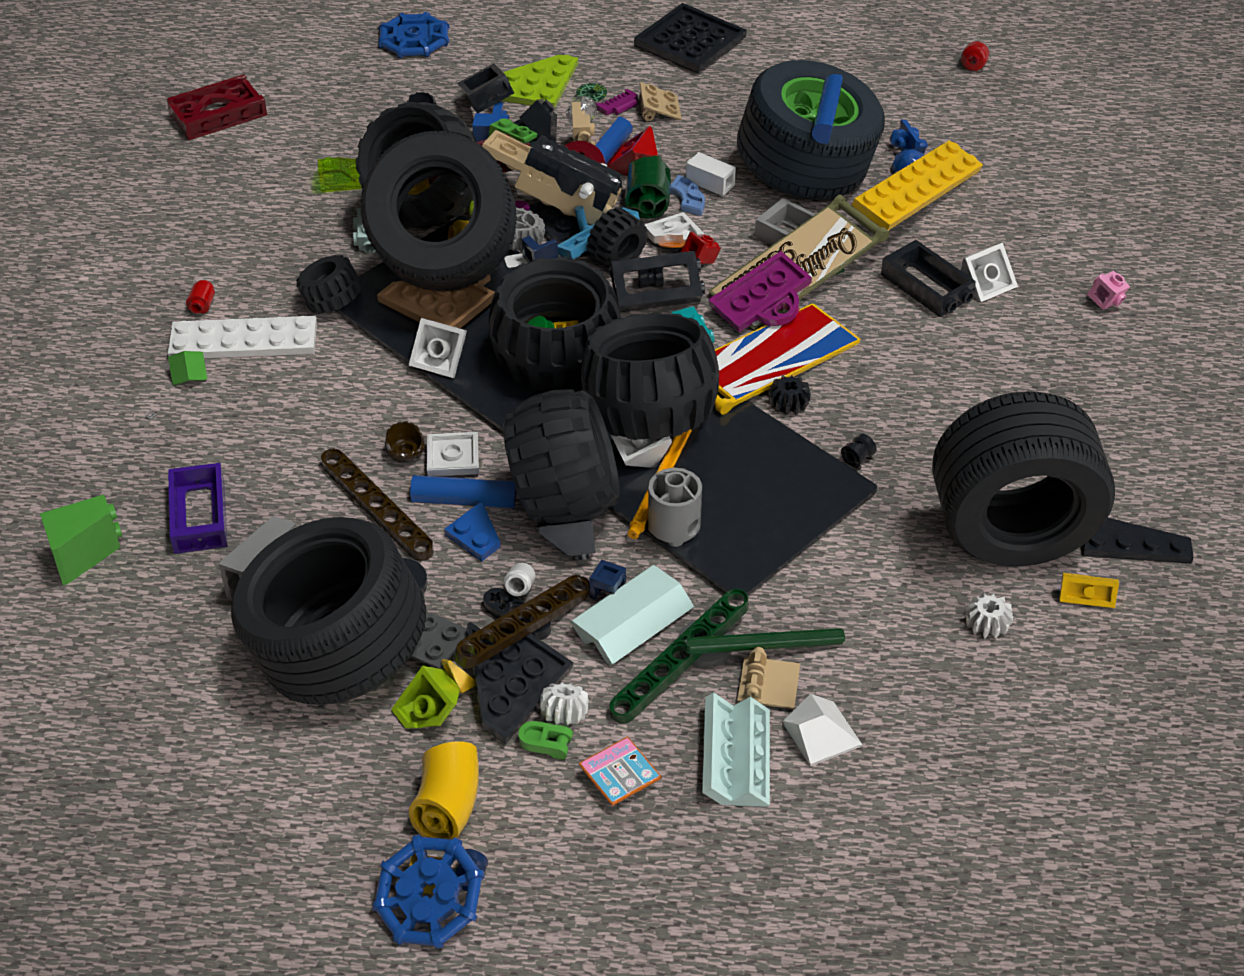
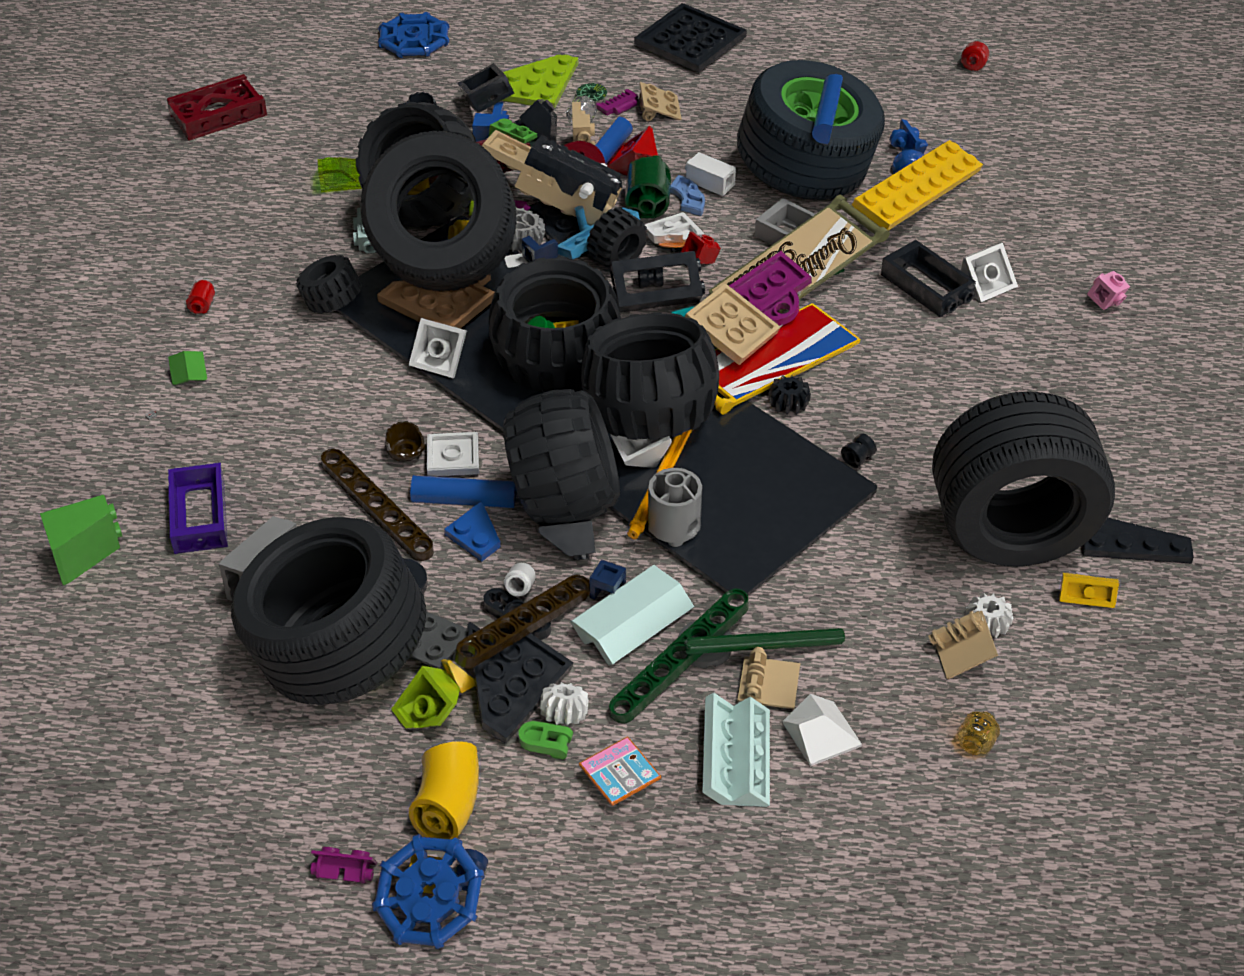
(245, 337): white plate -> none
(355, 865): none -> magenta hinge
(733, 323): none -> tan plate
(964, 644): none -> tan hinge
(978, 733): none -> clear yellow head

